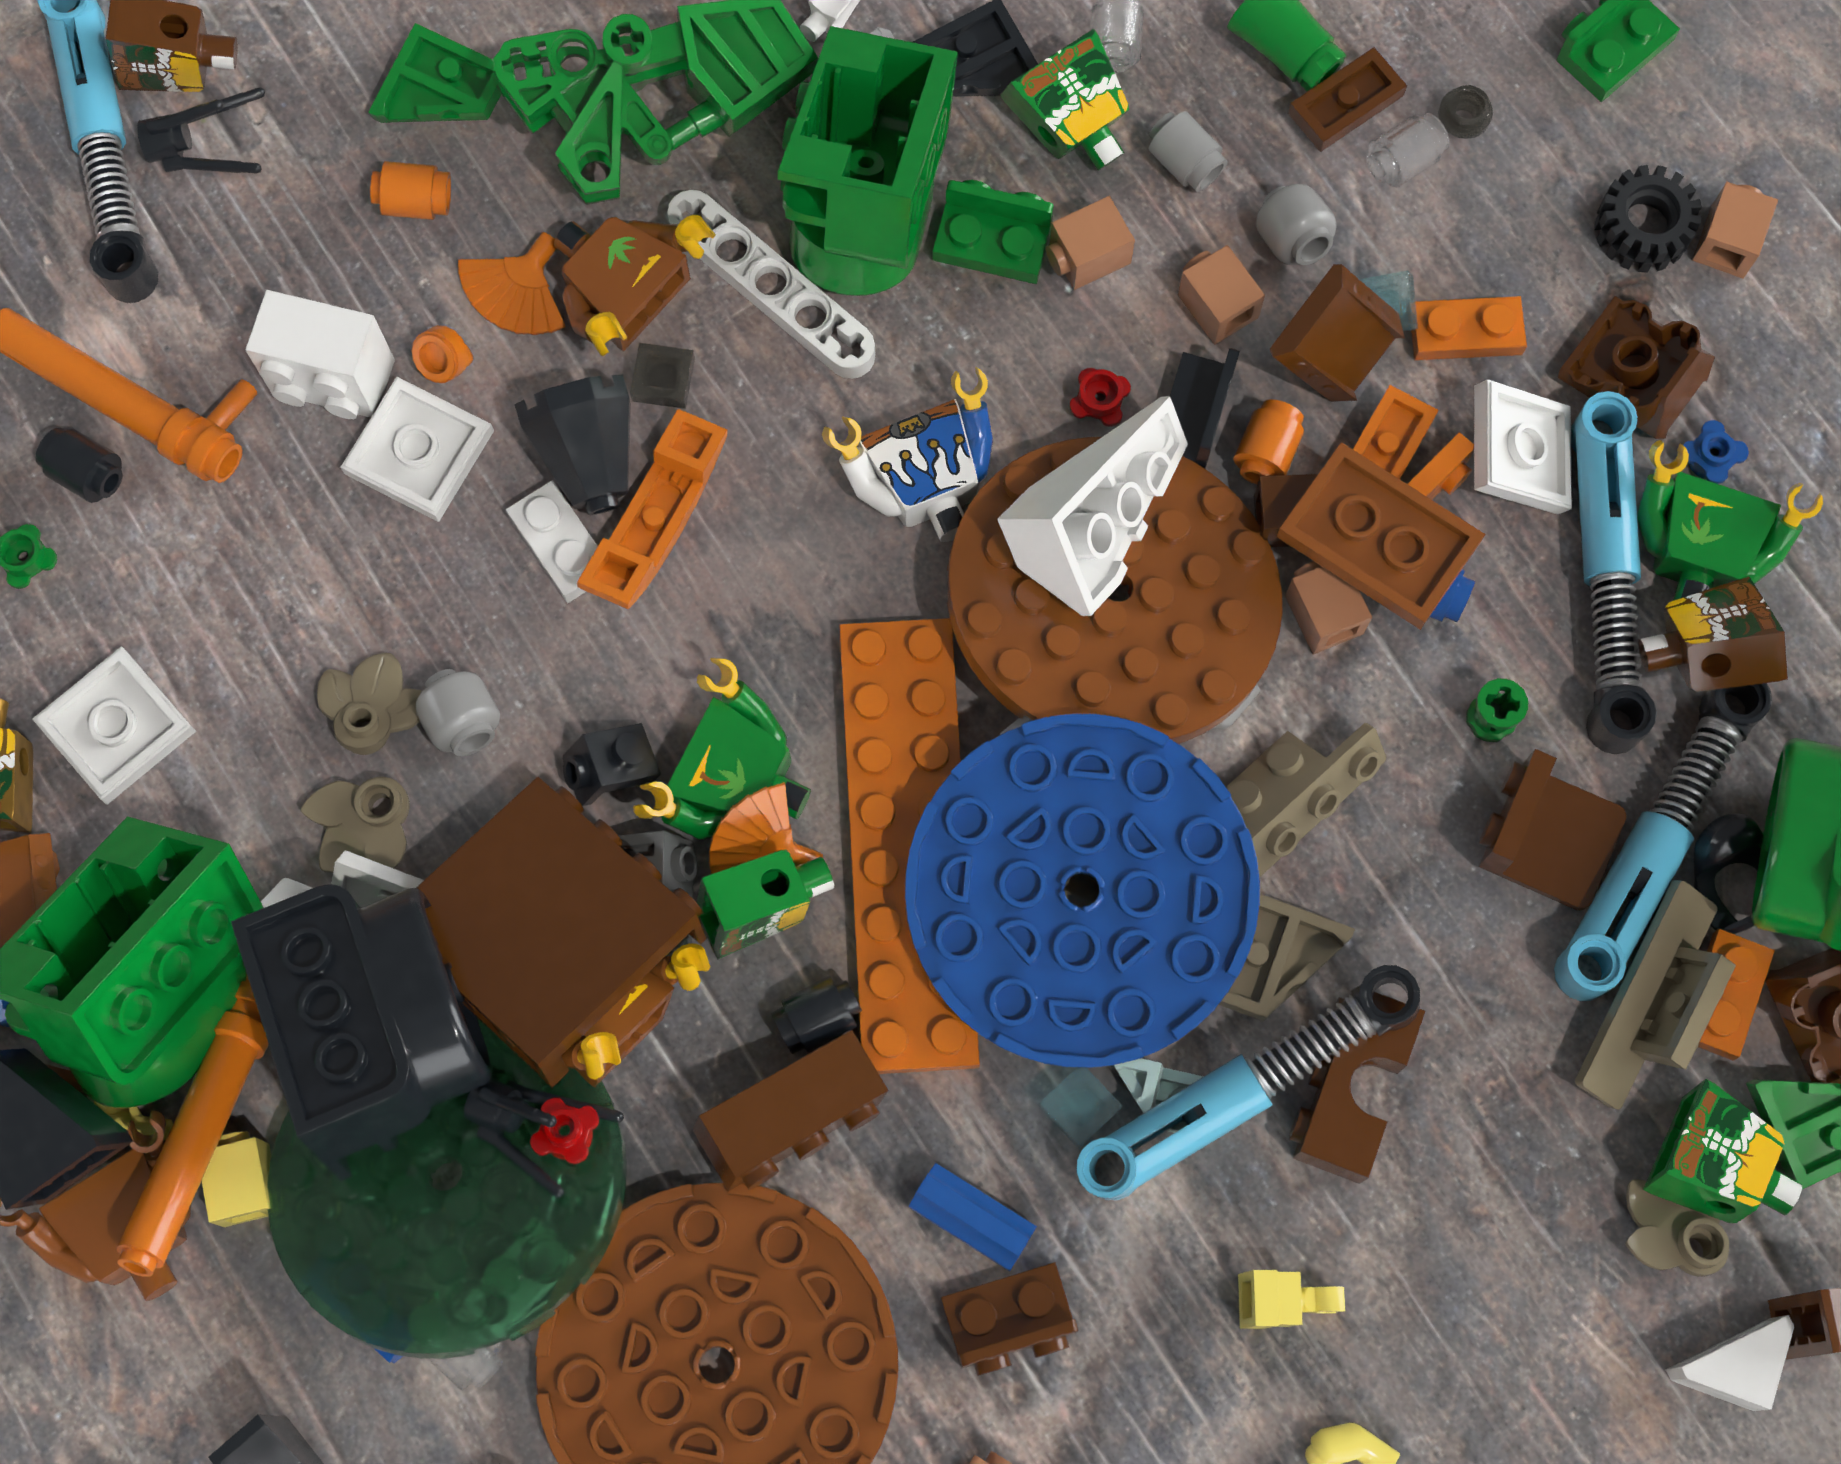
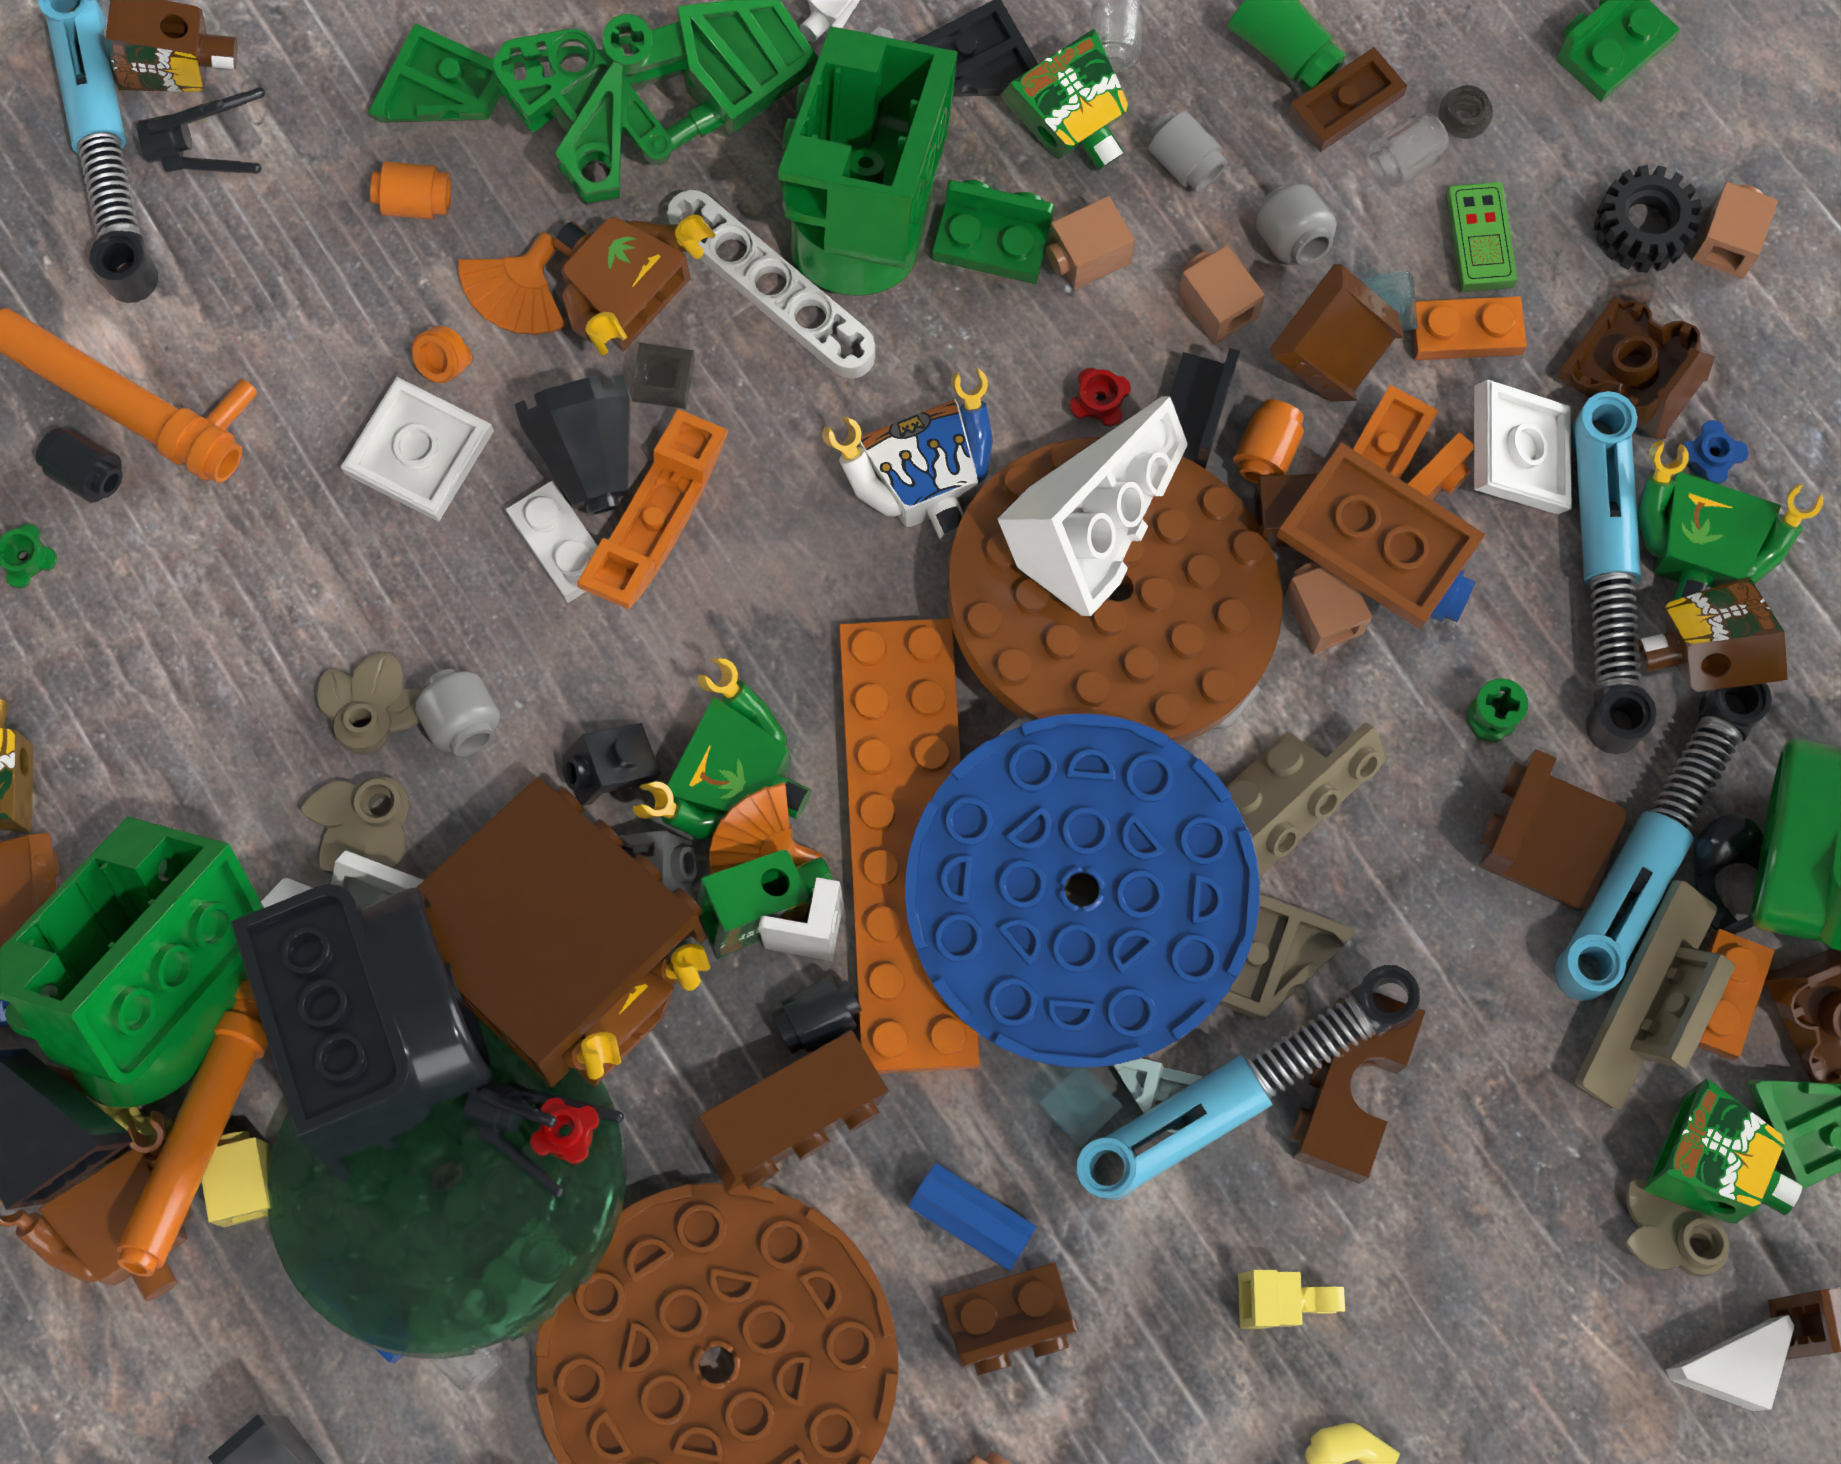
(114, 725): white tile -> none
(320, 355): white brick -> none
(809, 939): none -> white panel
(1481, 237): none -> bright green tile

